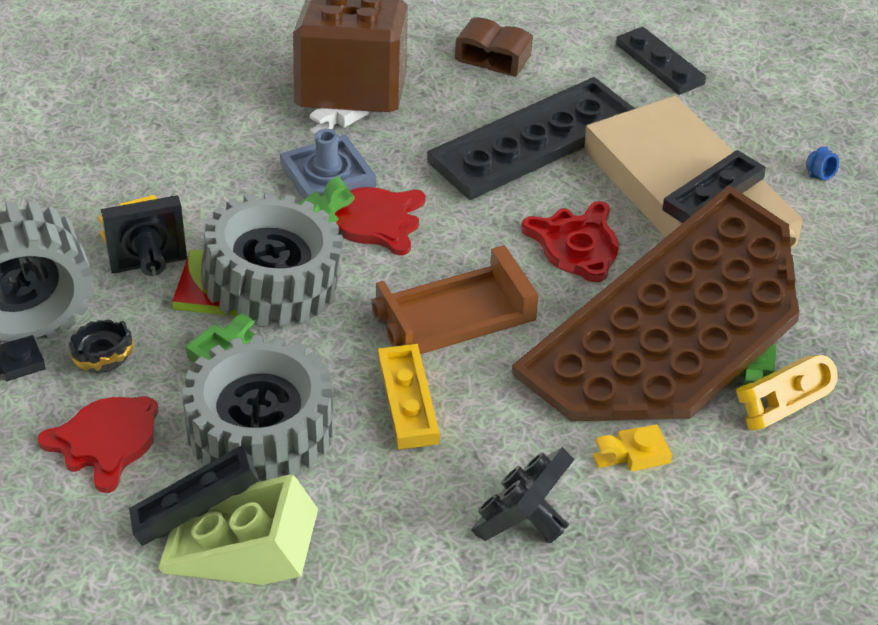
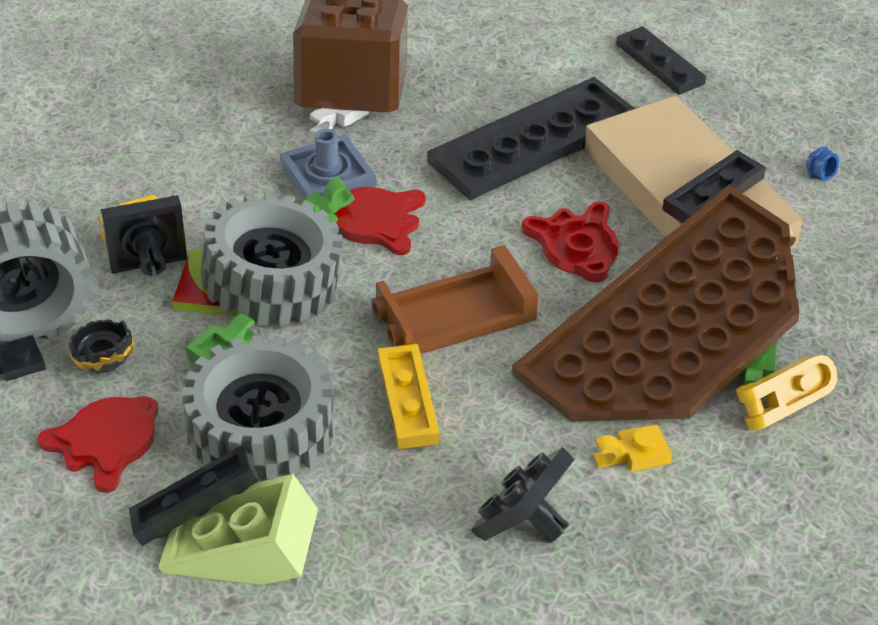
(494, 47): reddish brown brick -> none

